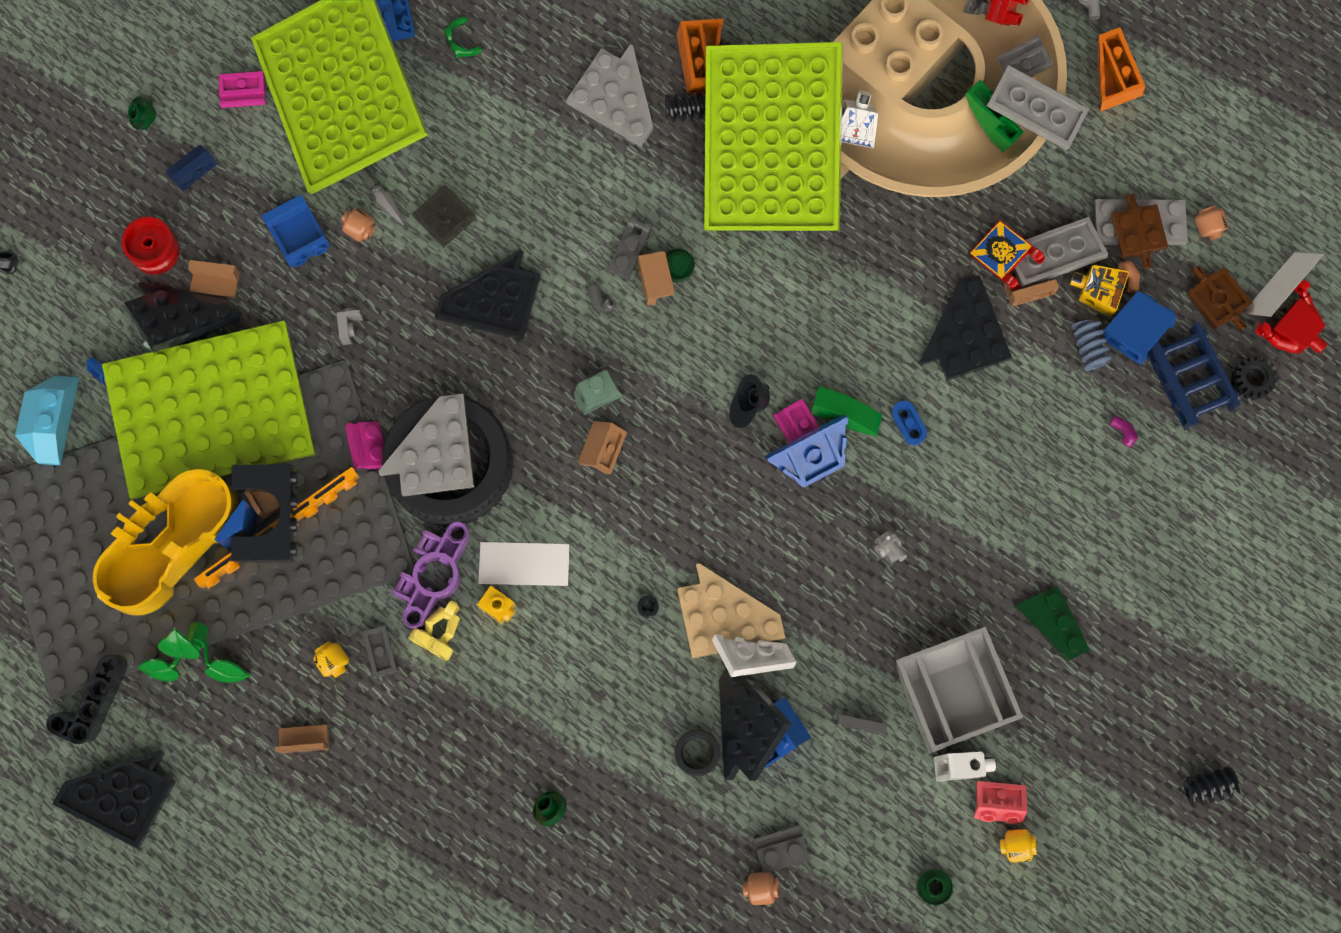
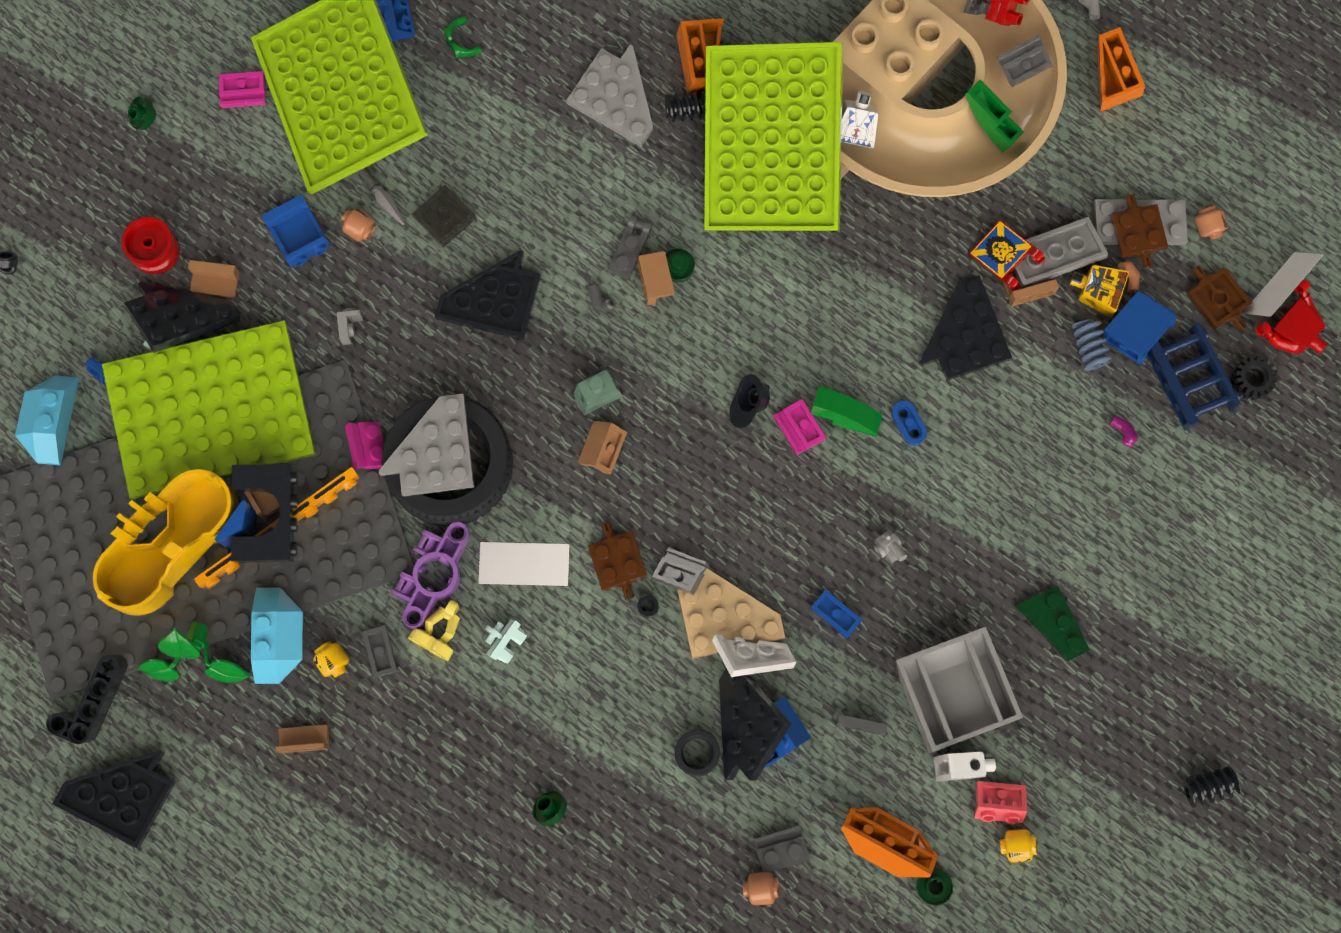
(191, 167): dark blue panel -> none
(275, 635): none -> medium azure wedge
(497, 605): yellow brick -> none
(510, 631): none -> light aqua hips
(617, 561): none -> reddish brown plate
(680, 571): none -> plate
(813, 453): wing -> none
(836, 614): none -> blue plate
(889, 842): none -> orange wedge
(1037, 107): light grey plate -> none

